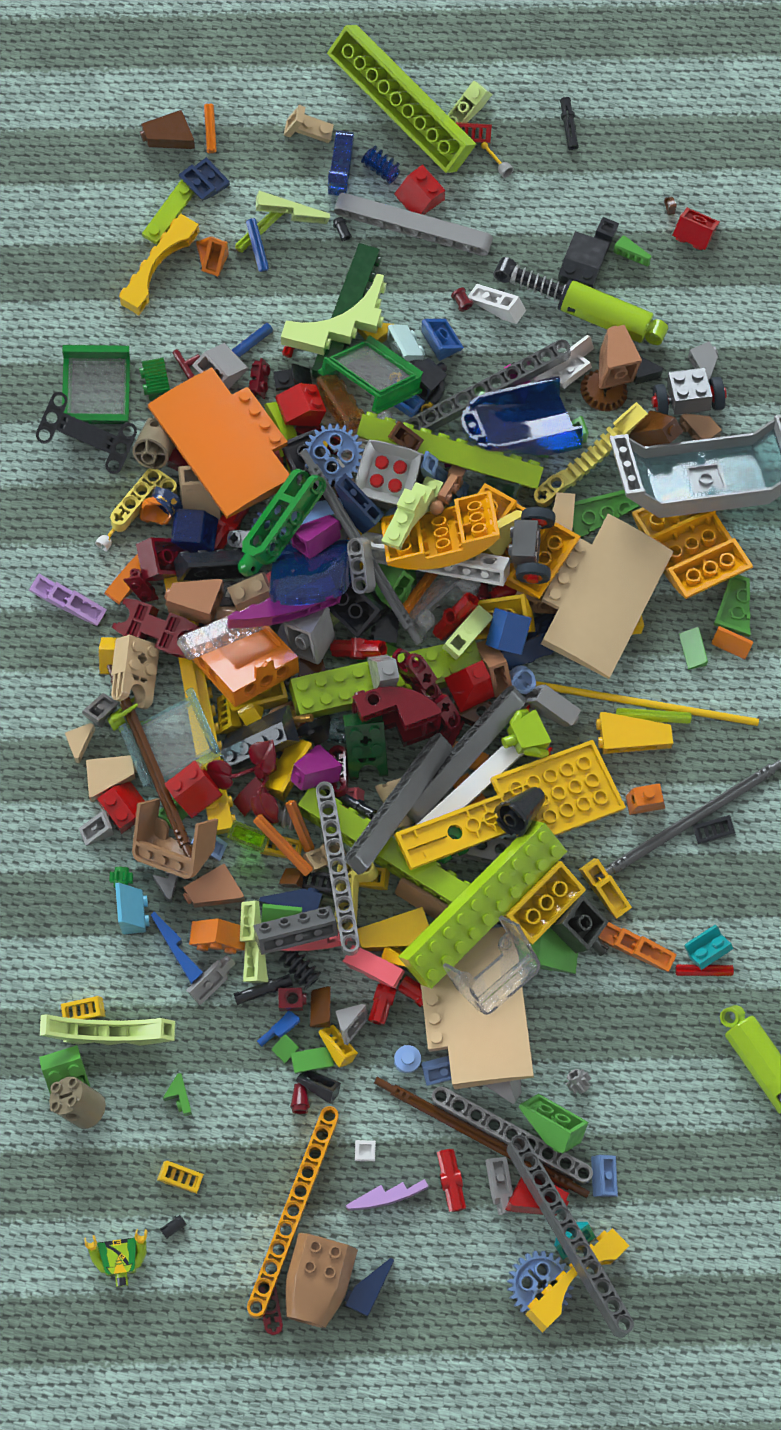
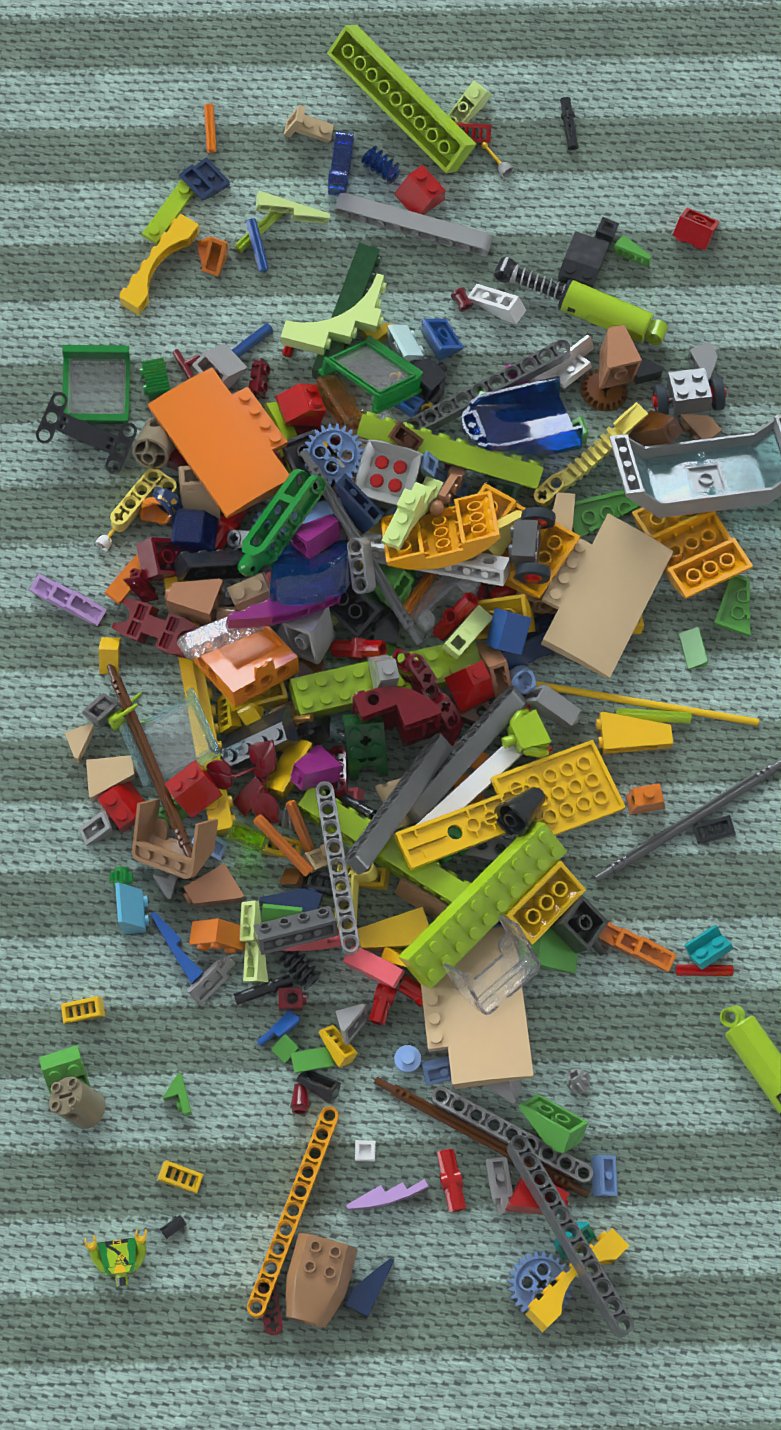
(107, 1032): yellowish green arch -> none
(135, 670): tan brick -> none
(168, 132): reddish brown slope -> none
(288, 378): black slope -> none
(320, 1007): reddish brown slope -> none
(340, 225): black pin -> none
(605, 888): yellow slope -> none
(670, 205): reddish brown tile -> none
(732, 642): orange slope -> none

